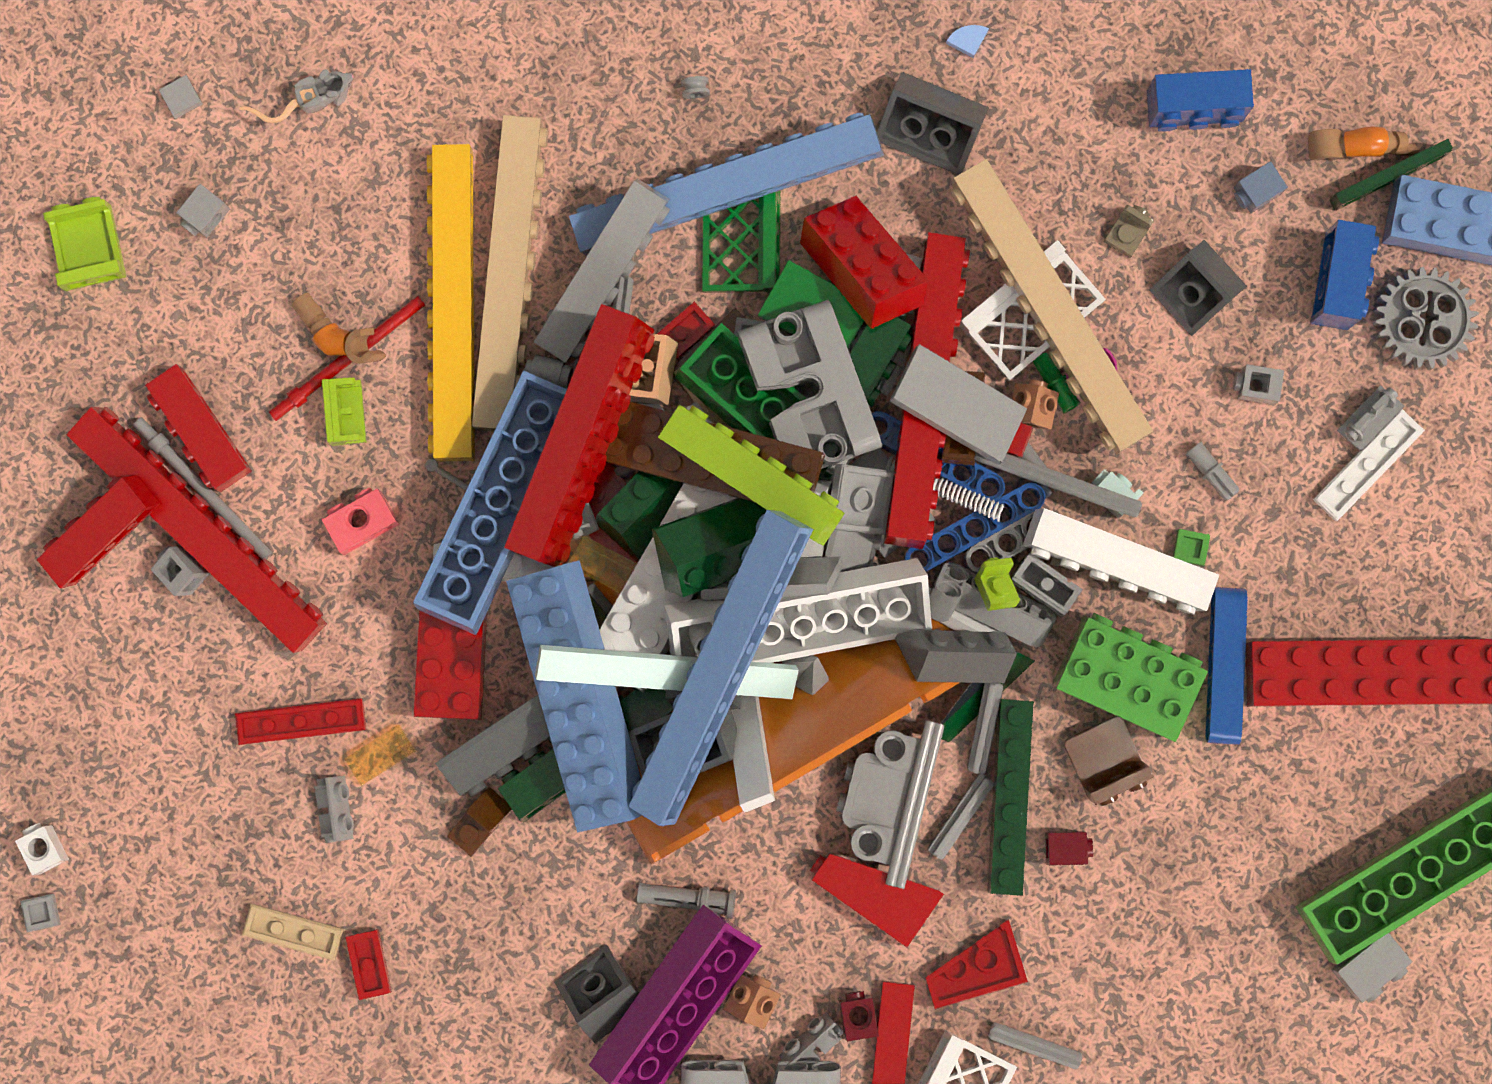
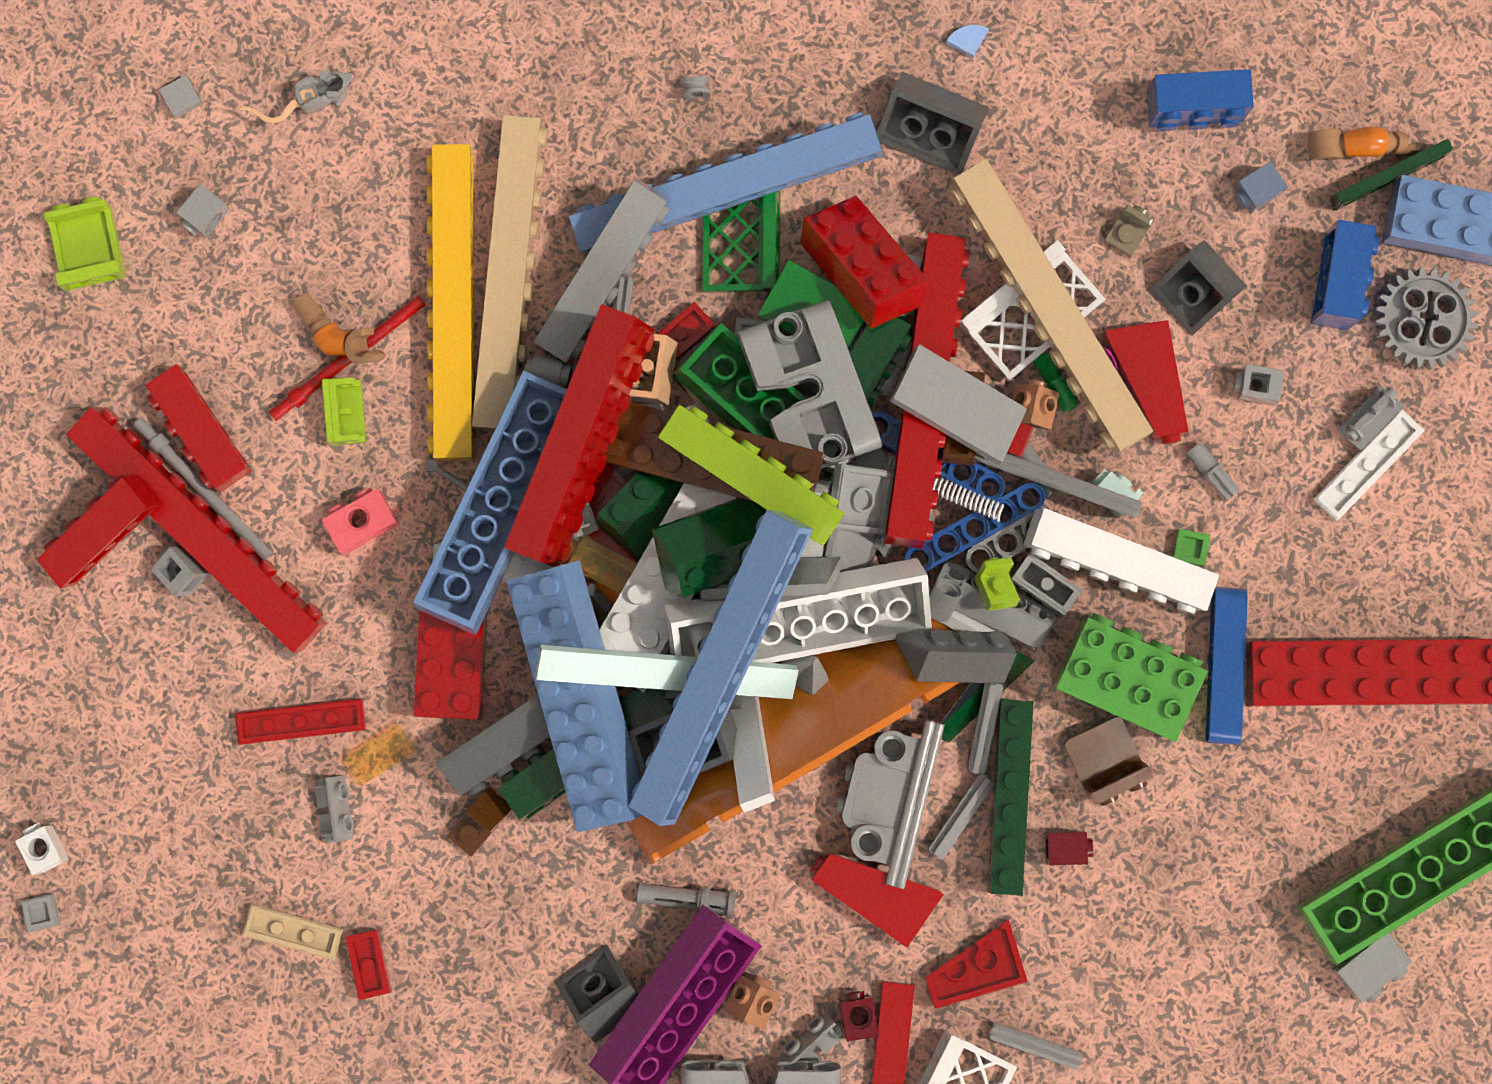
(1151, 375): none -> red slope

